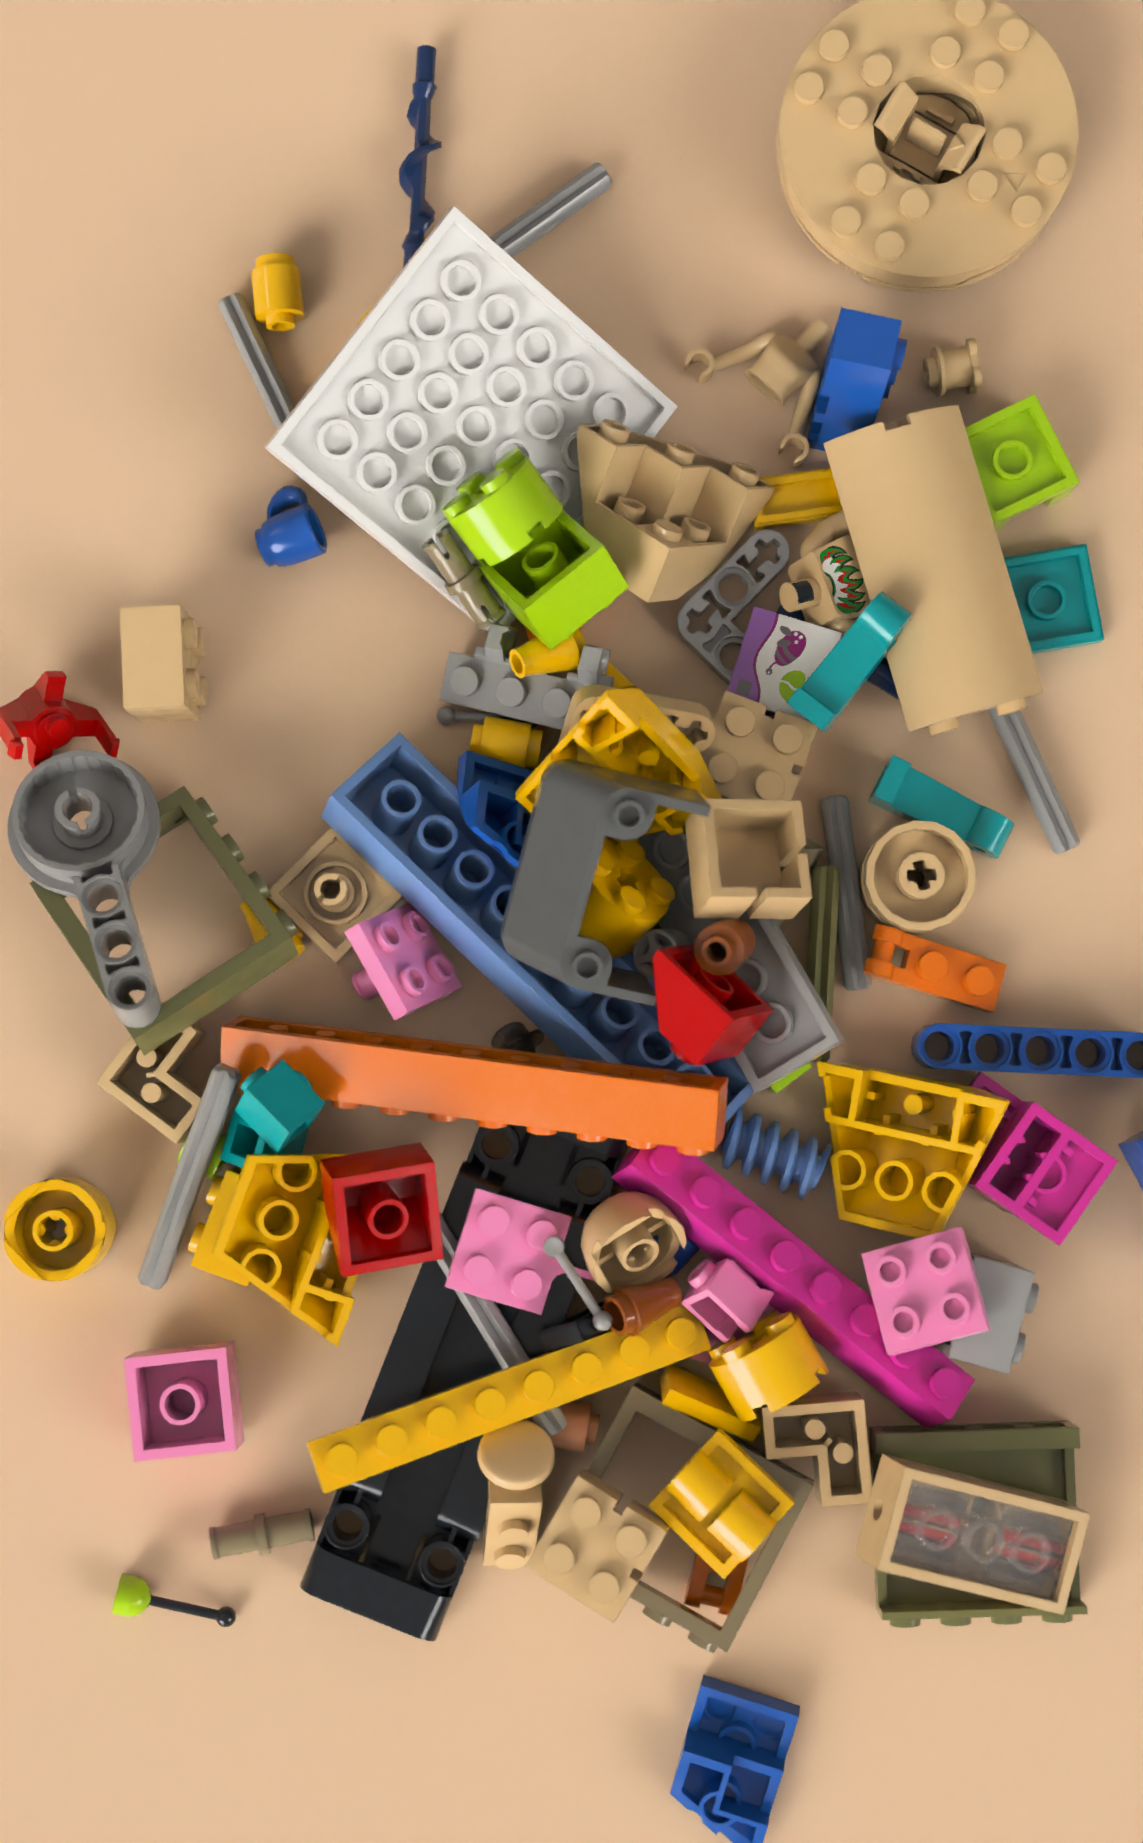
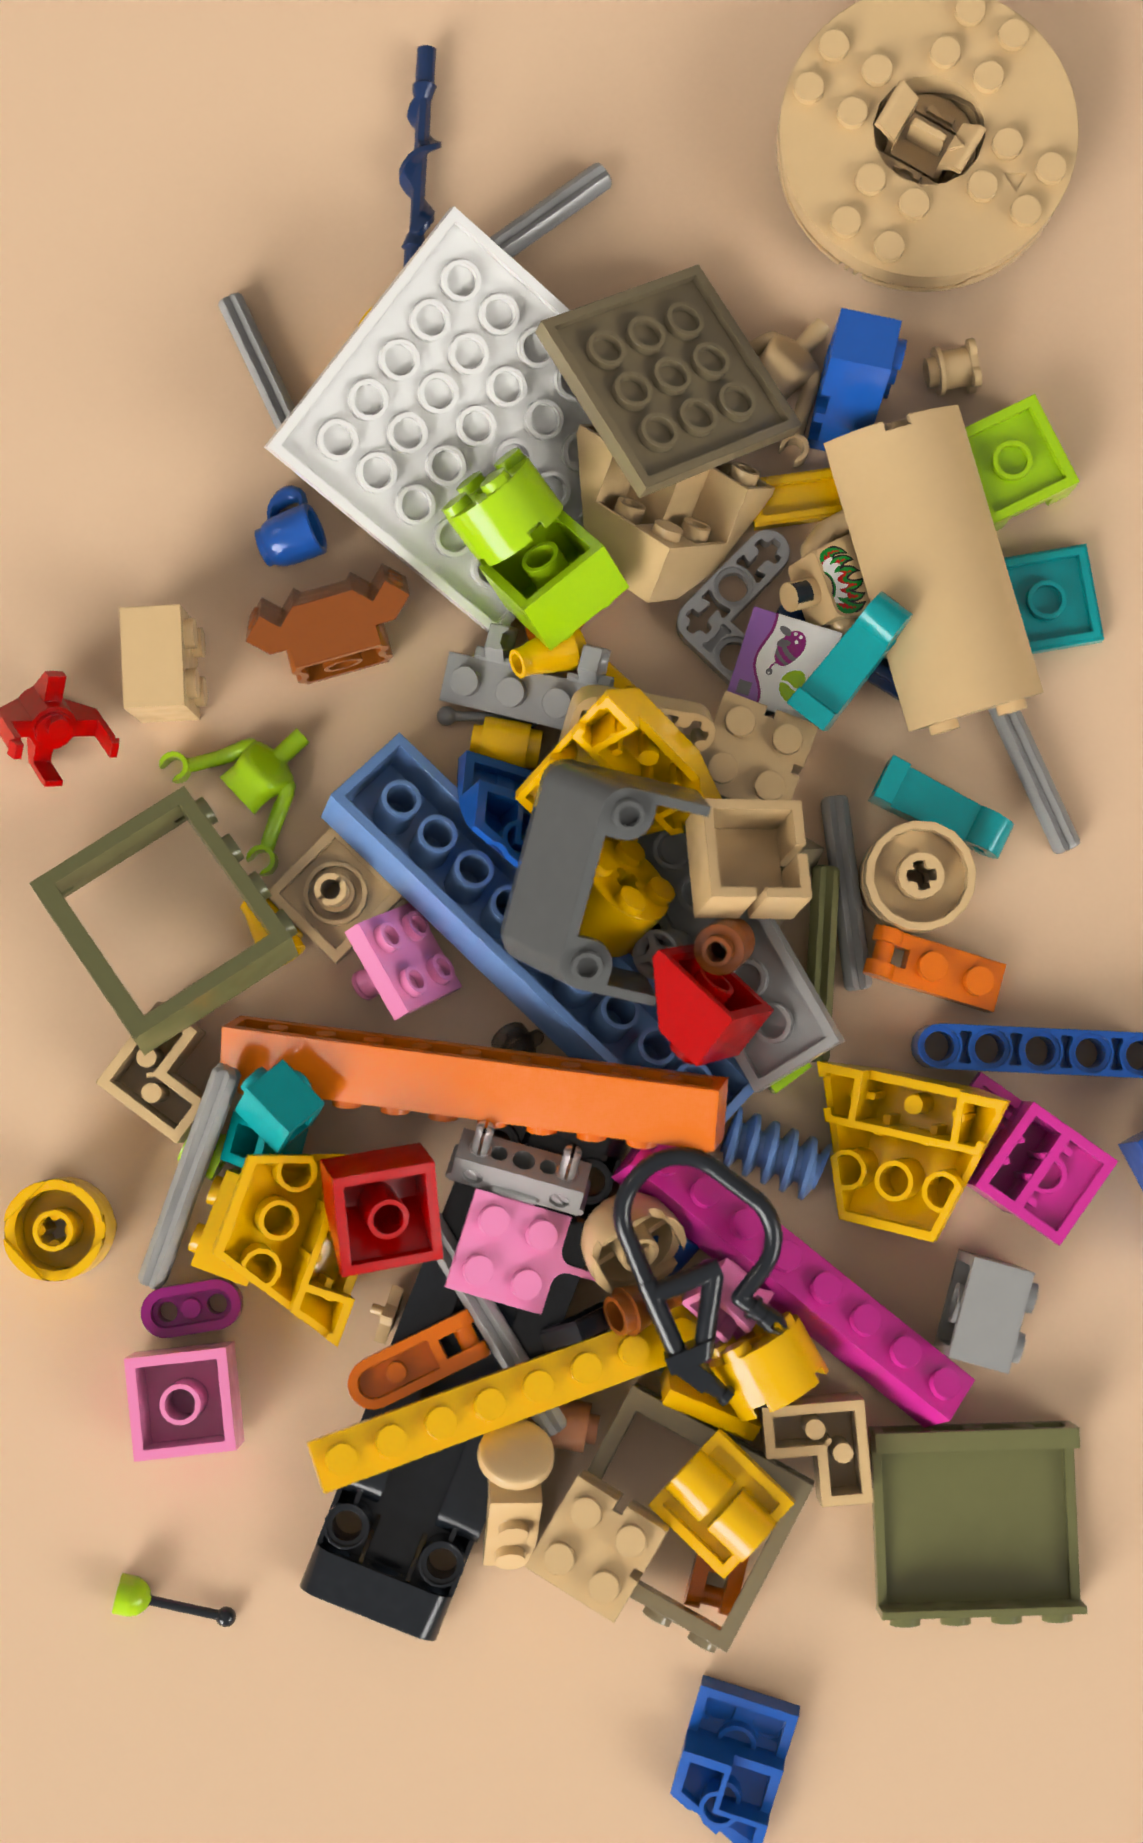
(93, 861): light grey beam -> none
(193, 1308): none -> magenta plate
(254, 779): none -> lime piece
(261, 1533): dark tan pin -> none
(277, 291): yellow brick -> none
(331, 626): none -> dark orange slope
(387, 1314): none -> tan piece
(415, 1362): none -> orange plate
(463, 579): dark tan pin -> none
(521, 1171): none -> light grey piece
(555, 1247): light grey hinge -> none
(668, 379): none -> dark tan plate
(688, 1358): none -> black piece
(925, 1291): bright pink plate -> none
(972, 1534): brick -> none

